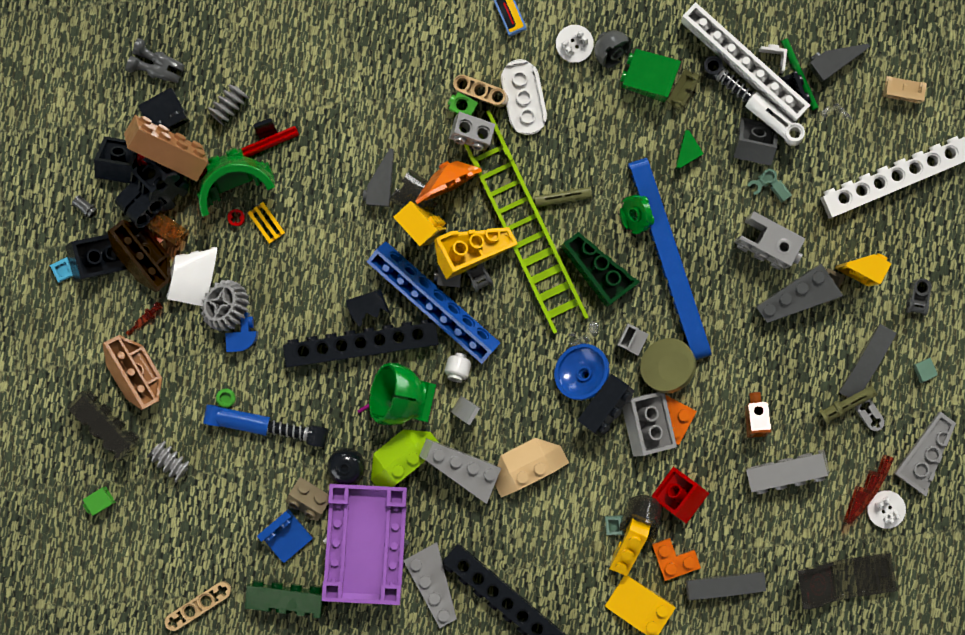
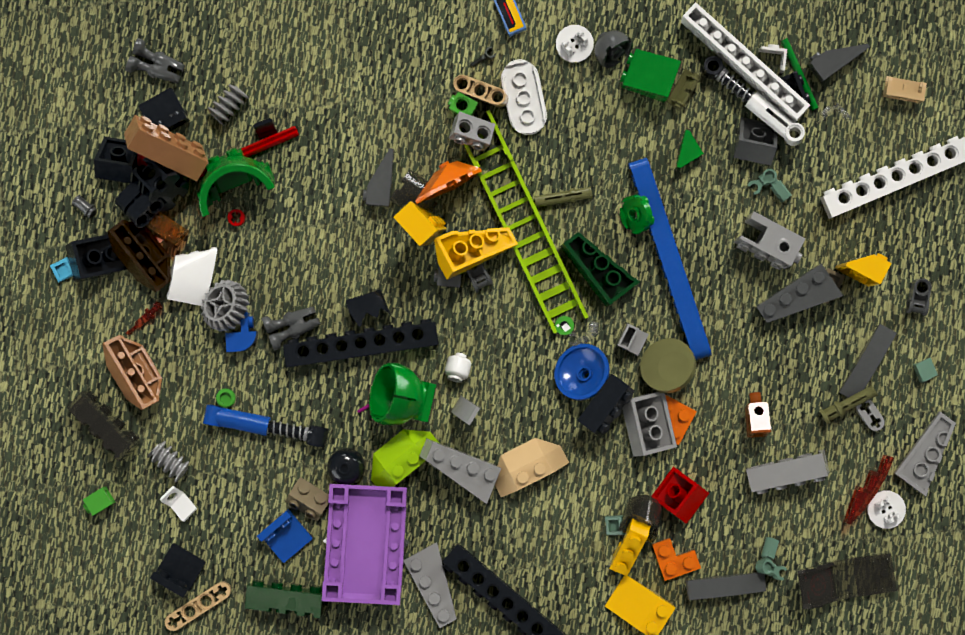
(178, 570): none -> black bracket
(179, 503): none -> white bracket
(257, 209): yellow tile -> none
(296, 324): none -> dark grey piece
(433, 302): blue brick -> none
(483, 57): none -> pearl dark grey hand
(564, 325): none -> bright green tile
(765, 565): none -> sand green bar

